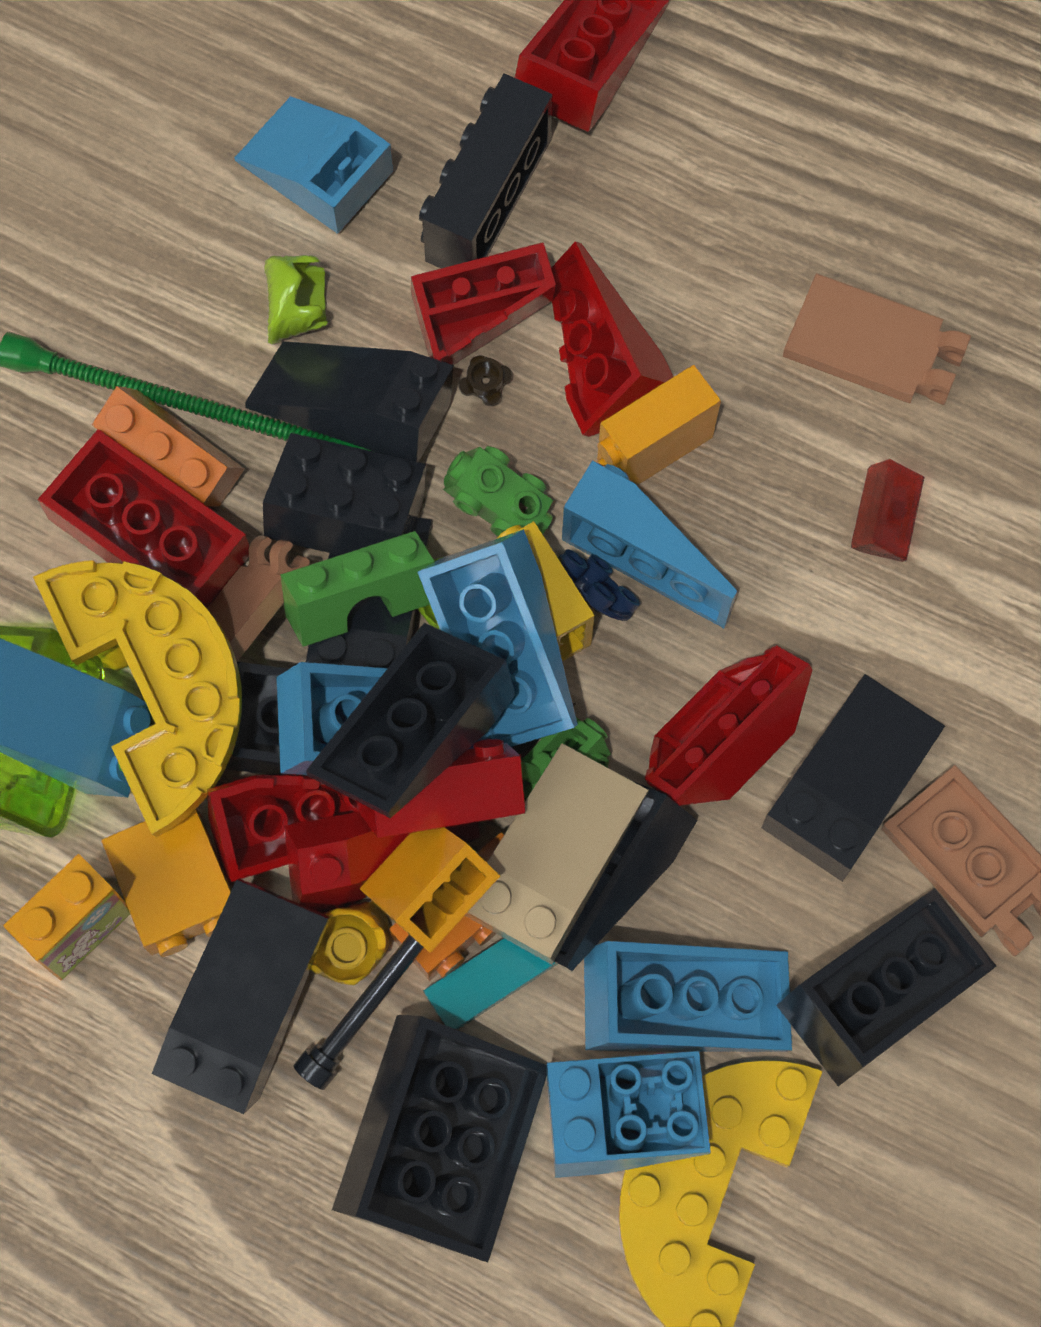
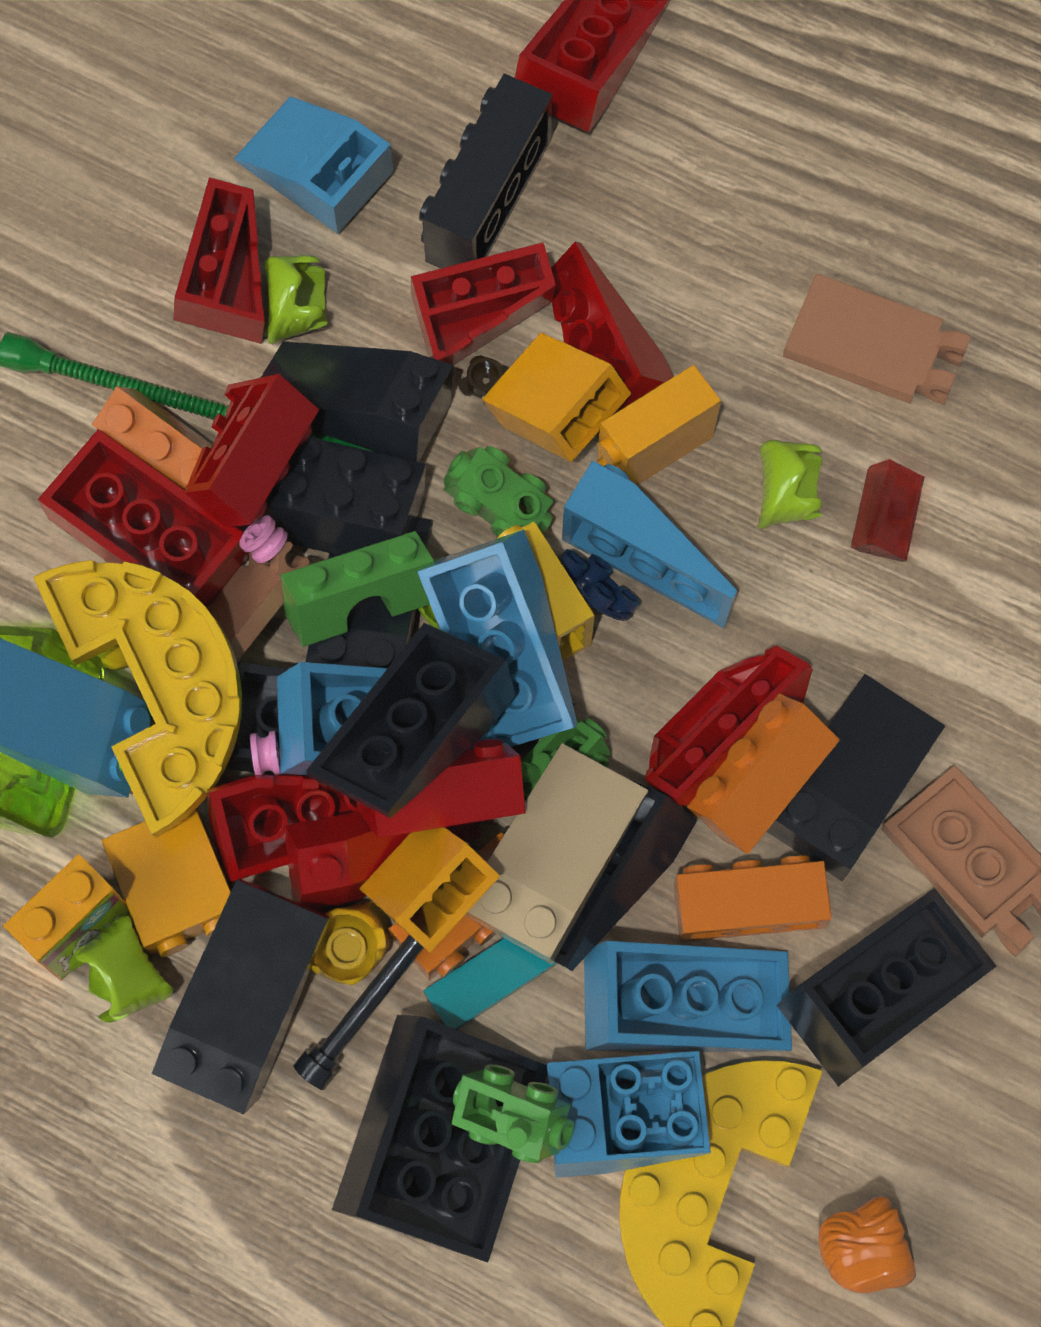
(120, 971): none -> lime hair
(221, 268): none -> red wedge
(251, 449): none -> red wedge
(263, 539): none -> bright pink bush
(265, 753): none -> bright pink bush
(528, 1122): none -> bright green brick
(556, 396): none -> light orange brick
(751, 899): none -> orange brick
(763, 772): none -> orange brick
(789, 482): none -> lime hair
(867, 1248): none -> orange hair

